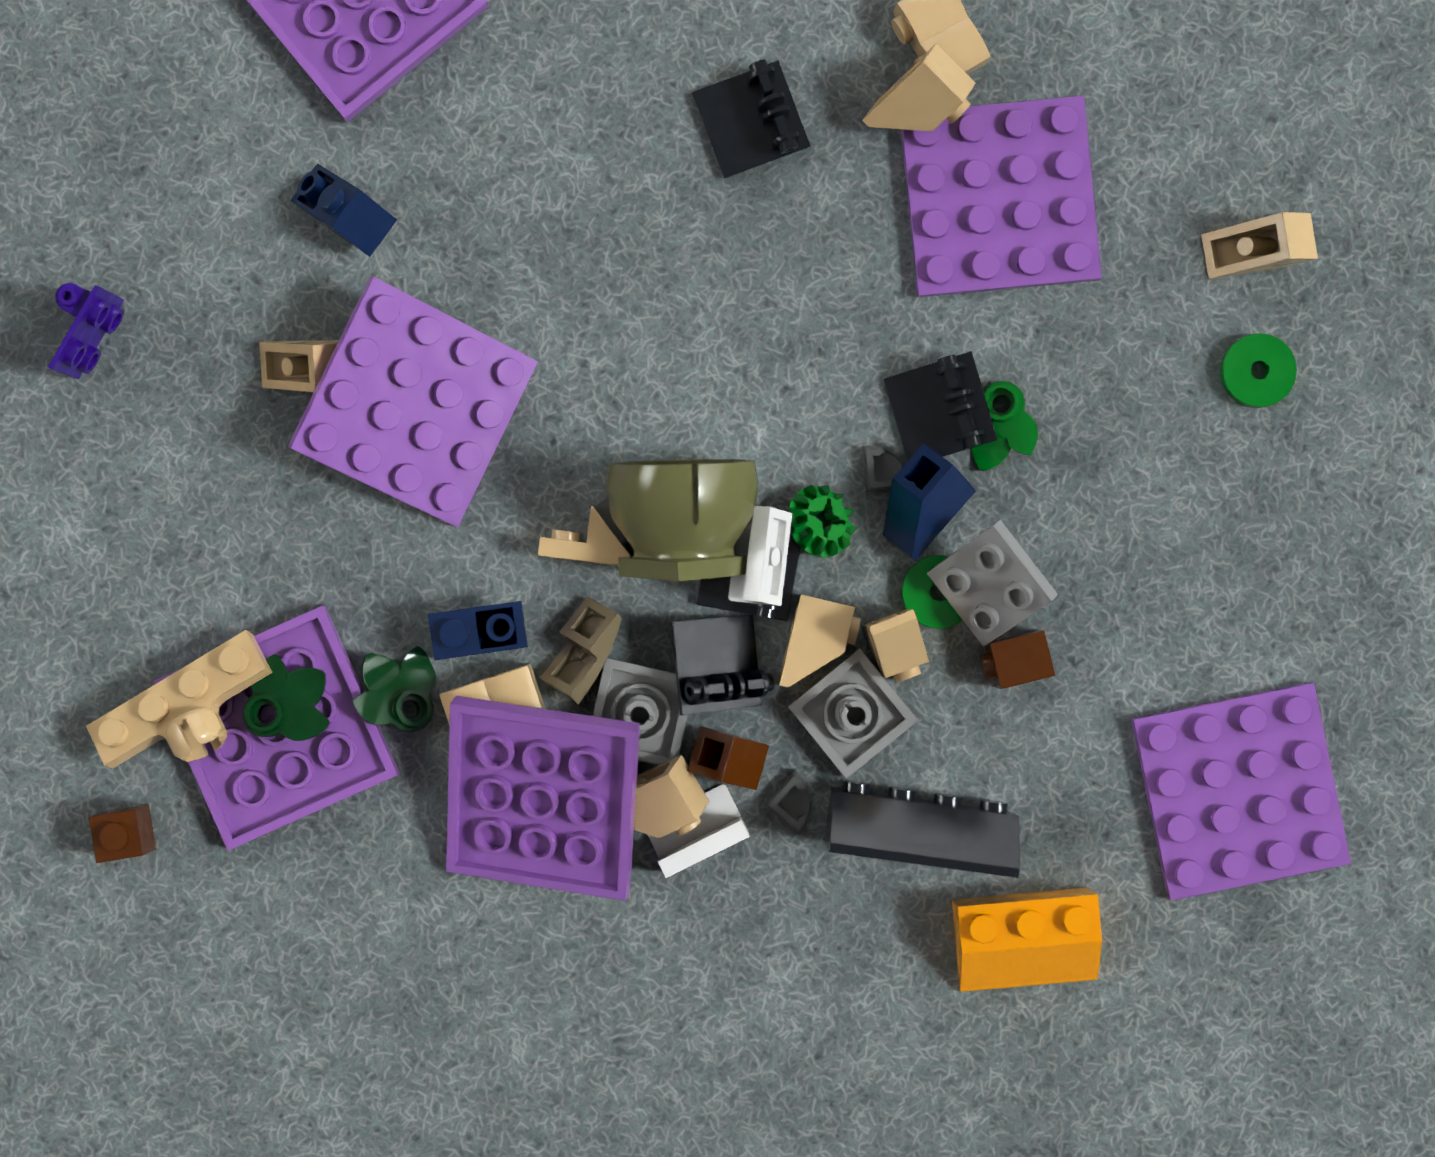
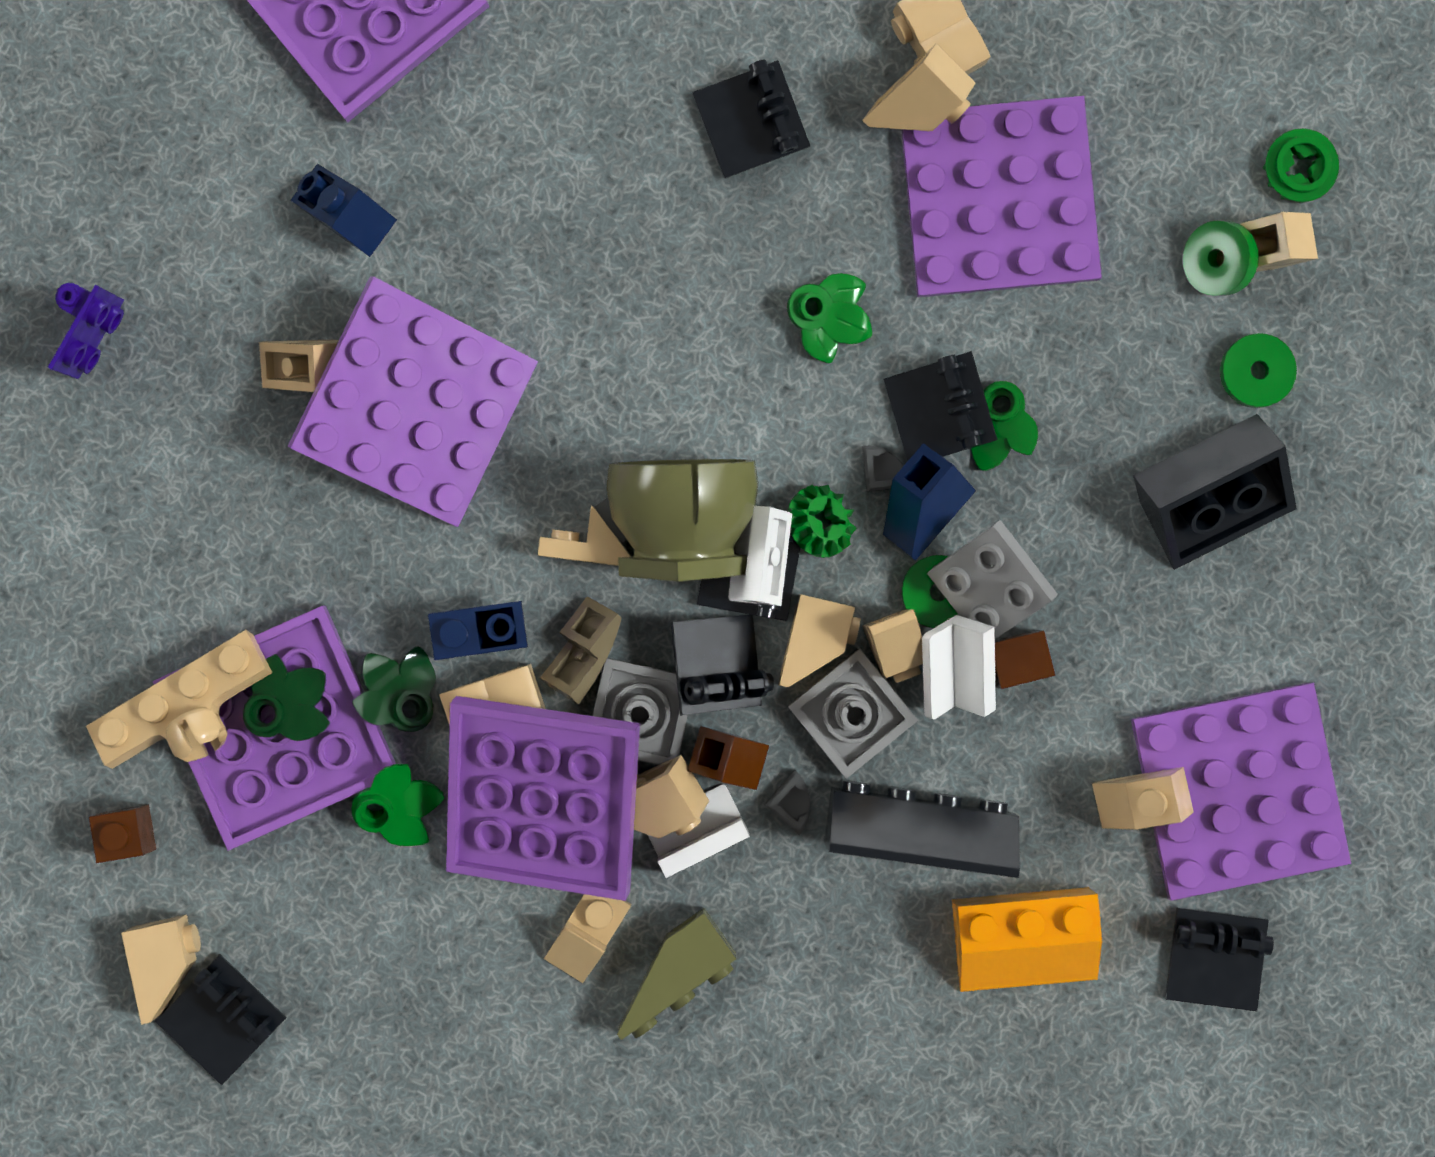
(159, 960): none -> tan slope
(220, 1019): none -> black hinge
(402, 803): none -> green plate
(586, 935): none -> tan slope
(684, 961): none -> olive slope
(836, 318): none -> green plate
(959, 667): none -> white panel
(1143, 800): none -> tan slope
(1217, 490): none -> black slope
(1217, 959): none -> black hinge
(1239, 258): none -> green piece
(1303, 144): none -> green gear

